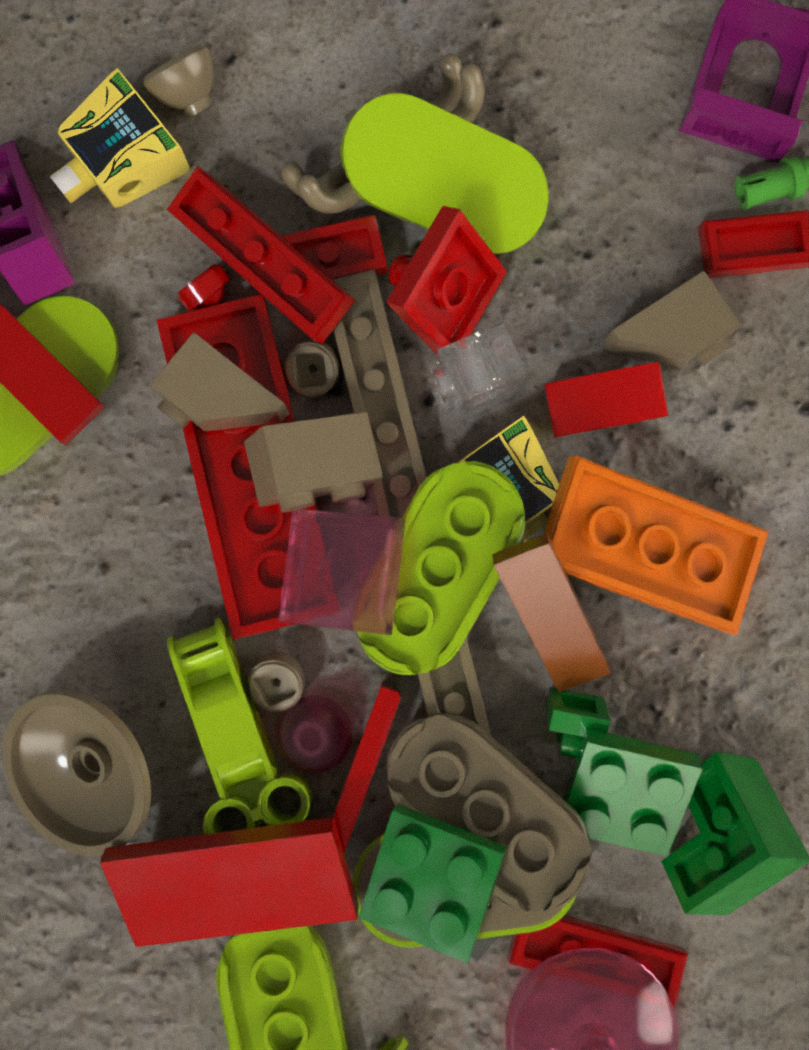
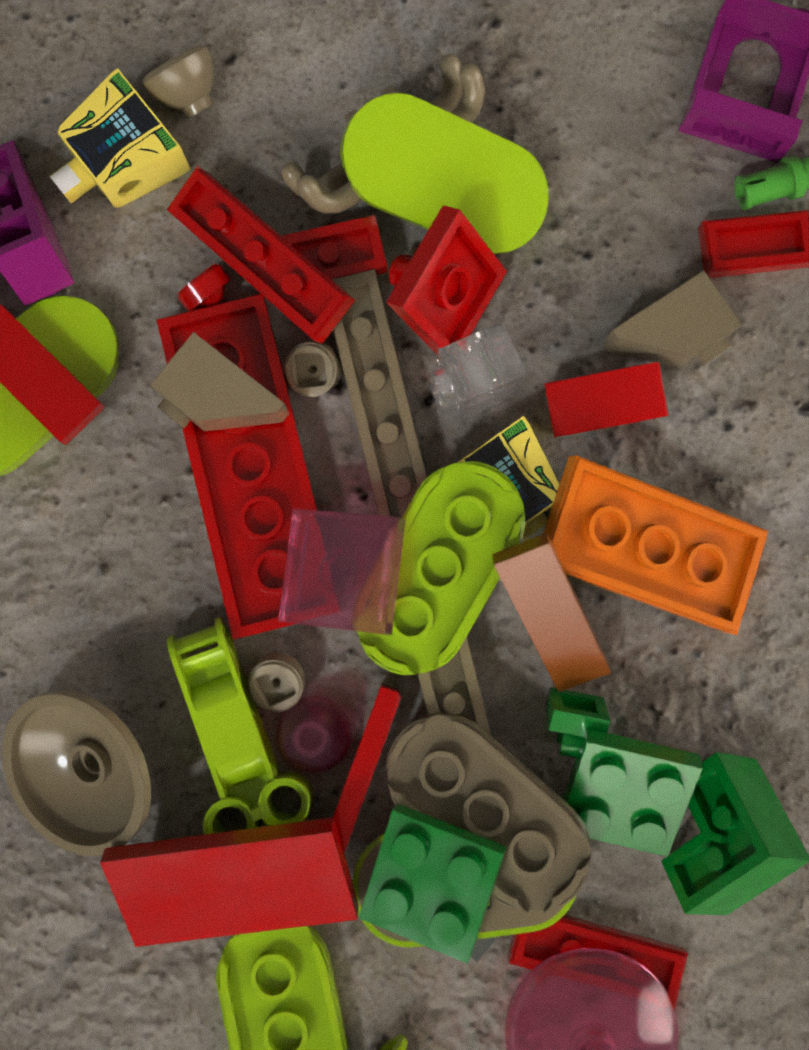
(312, 460): dark tan brick -> none

